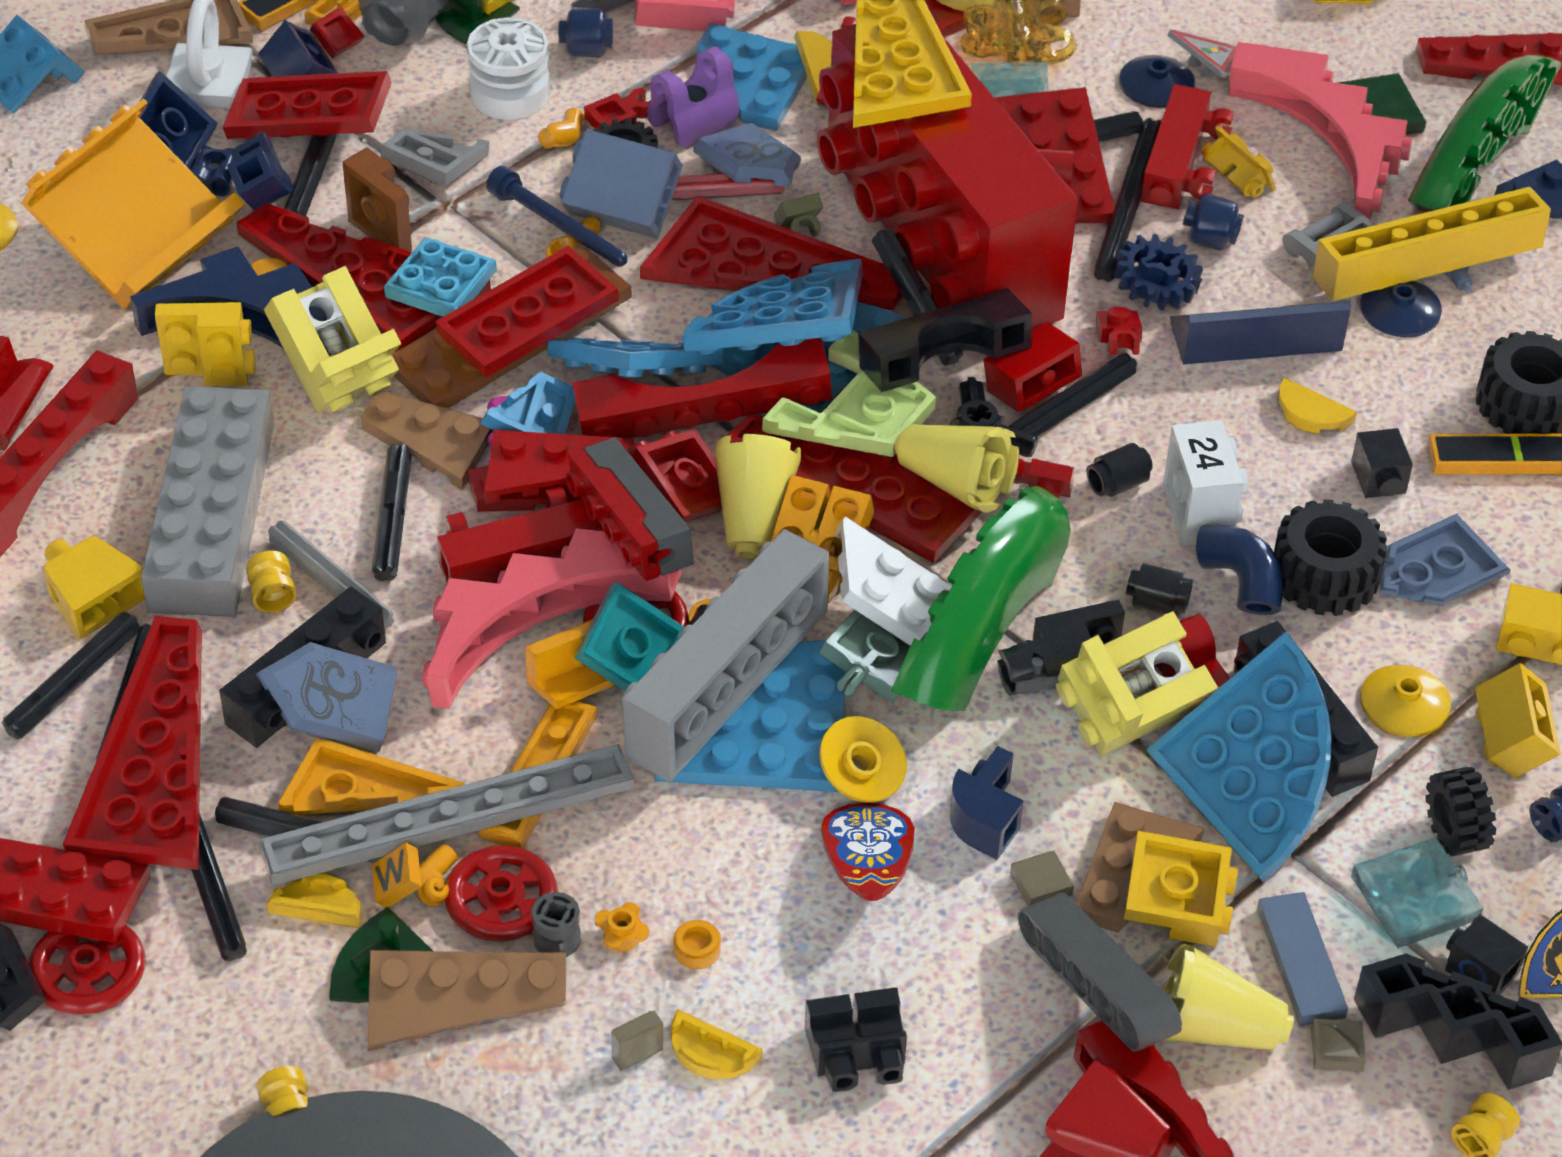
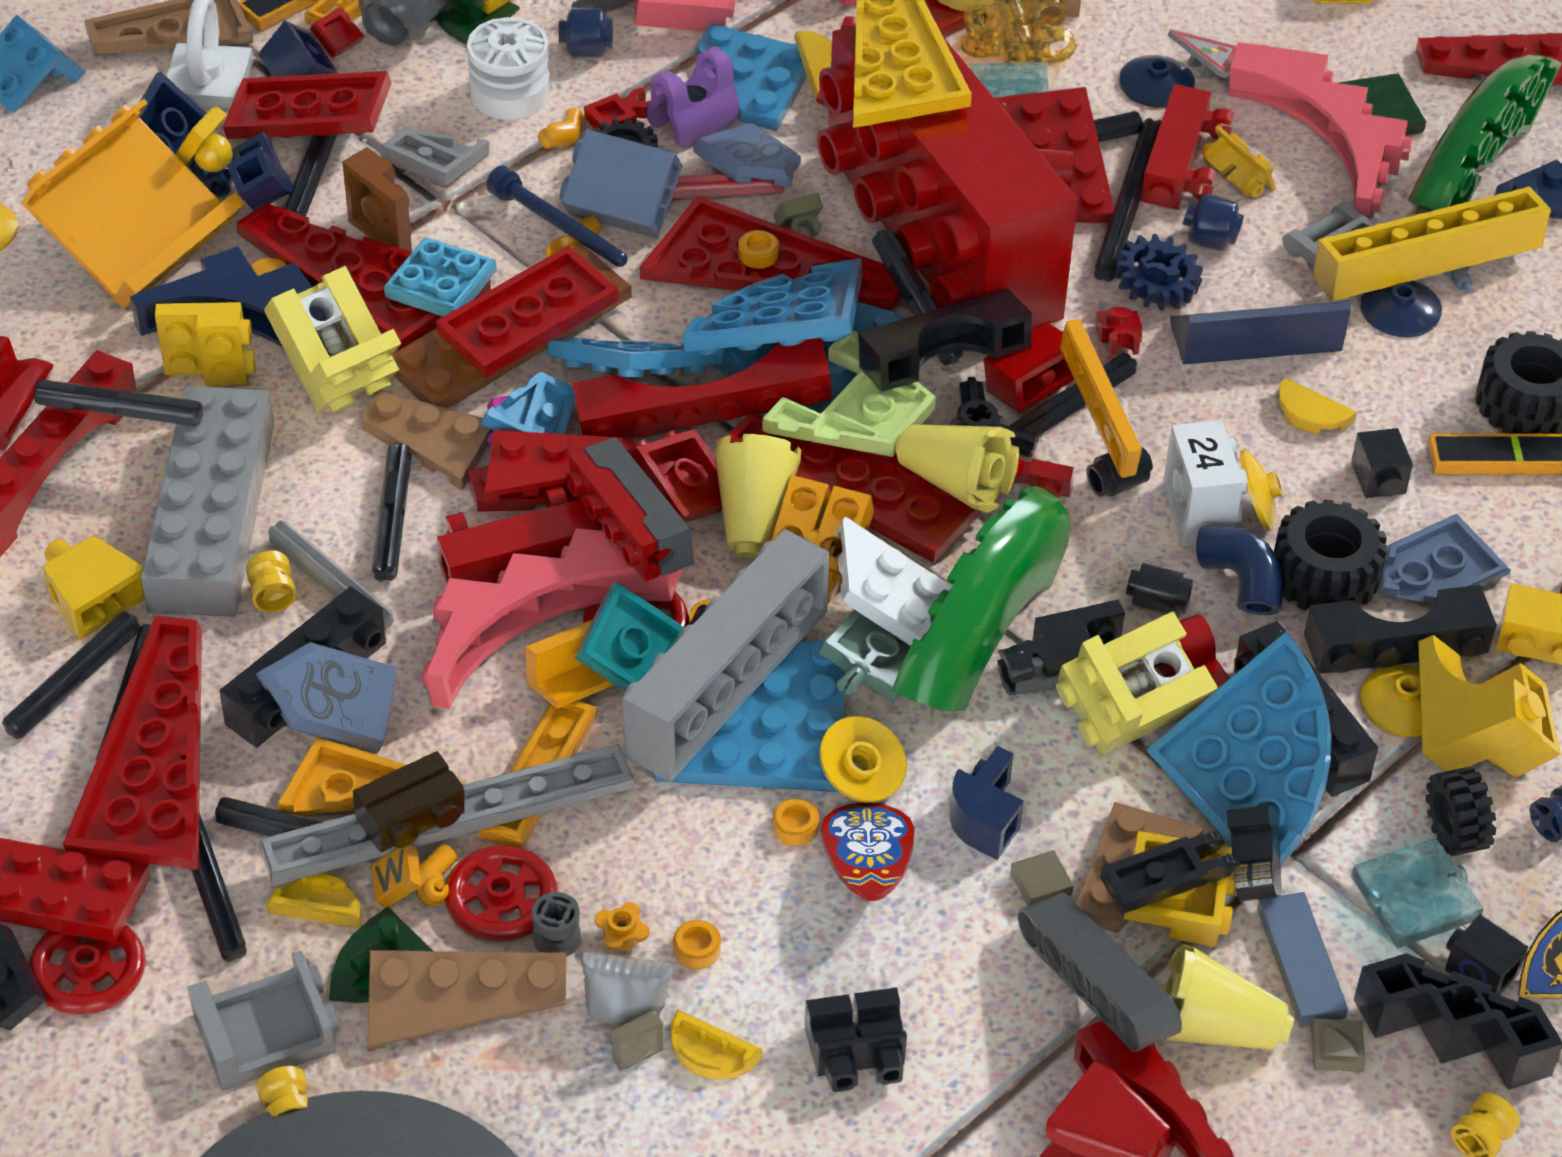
(118, 402): none -> black axle
(205, 147): none -> yellow tile
(265, 1023): none -> light grey panel
(409, 802): none -> dark brown brick
(624, 986): none -> light grey hair
(758, 249): none -> light orange tile
(795, 822): none -> light orange tile
(1100, 398): none -> light orange tile
(1166, 871): none -> black hinge
(1257, 851): none -> black leg
(1262, 489): none -> yellow dish
(1350, 639): none -> black arch
(1471, 720): none -> yellow arch

